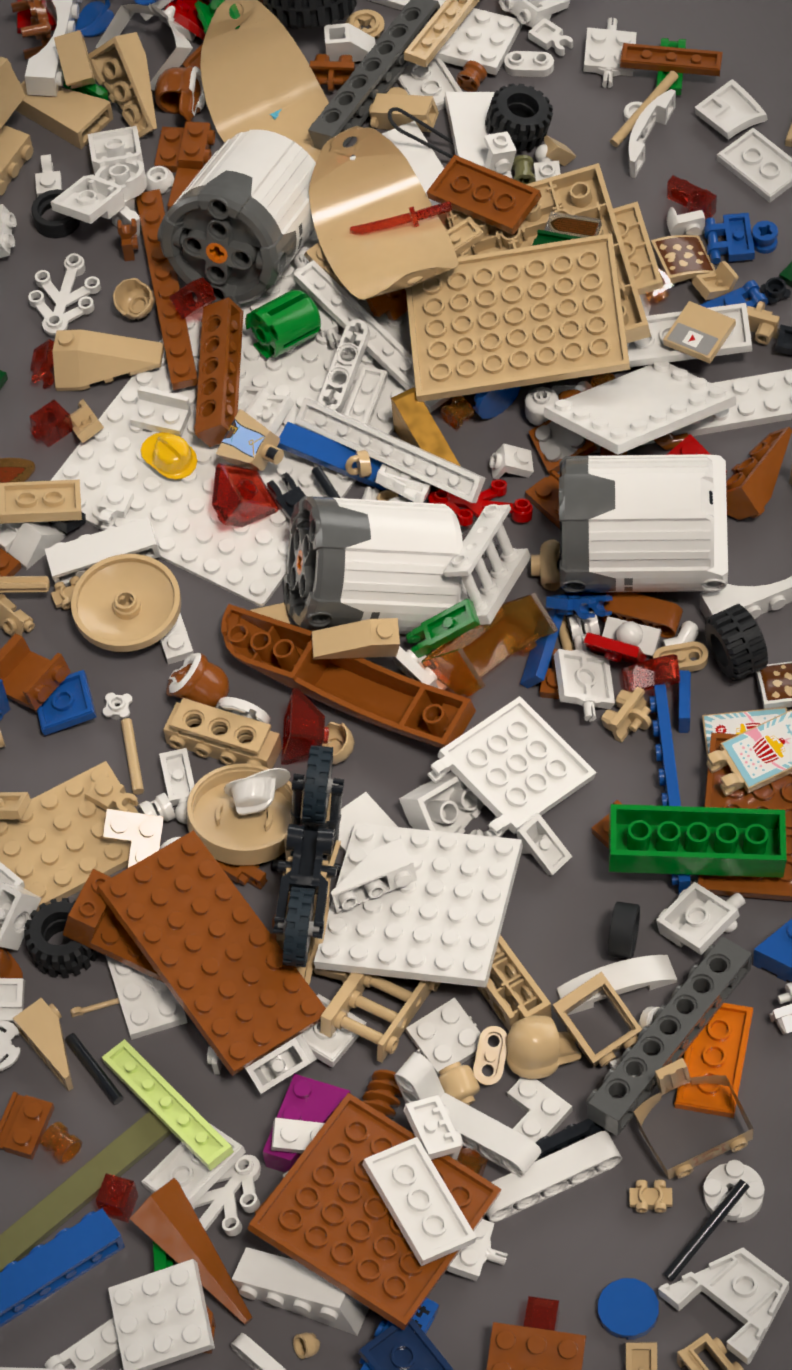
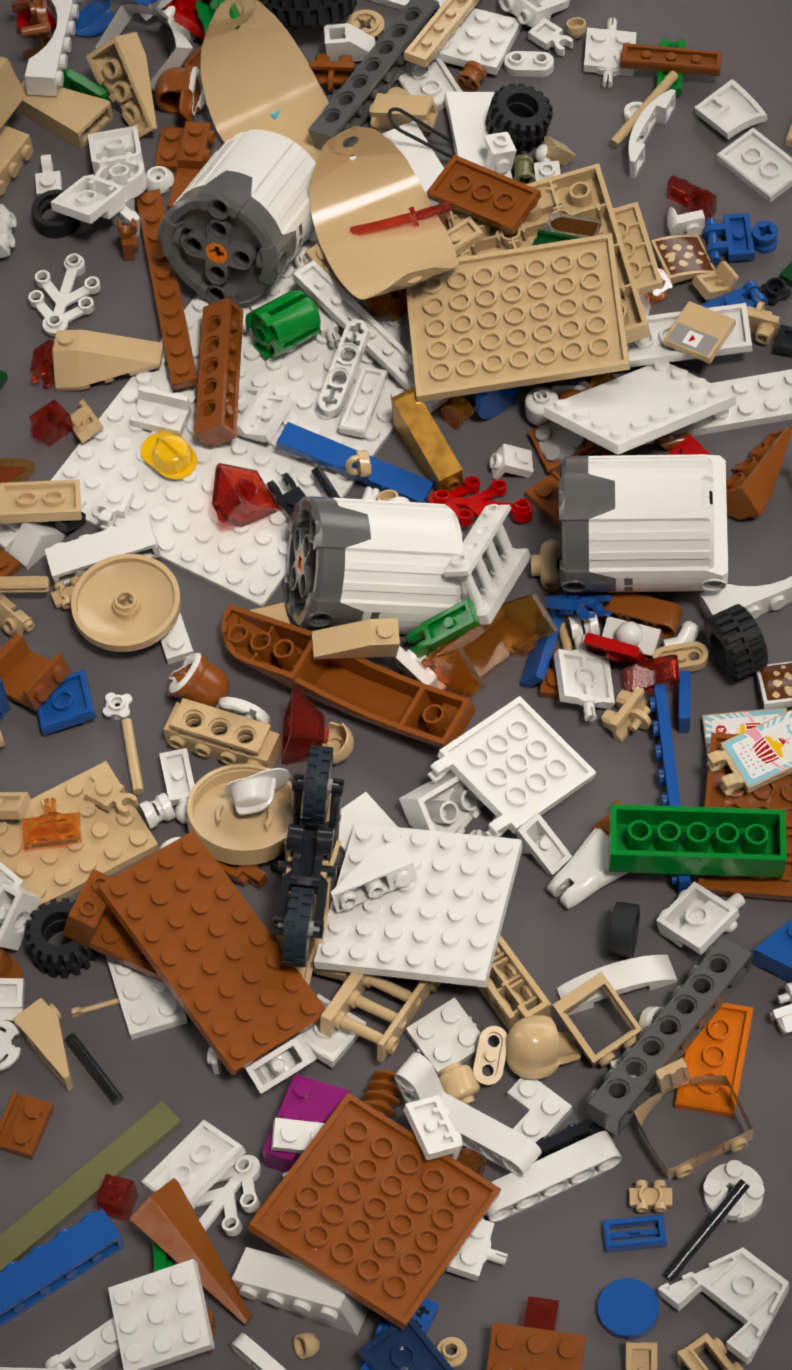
(51, 828): none -> clear orange plate
(61, 1142): clear orange wheel -> none
(74, 59): tan hinge -> none
(133, 298): tan hair -> none
(139, 829): plate -> none
(167, 1105): yellowish green plate -> none
(184, 301): clear red brick -> none
(250, 444): tan torso -> none
(390, 450): white plate -> none
(403, 483): white wing -> none
(419, 1201): white plate -> none
(458, 1358): none -> tan plate
(576, 27): none -> tan hinge
(584, 871): none -> white piece
(636, 1244): none -> blue tile

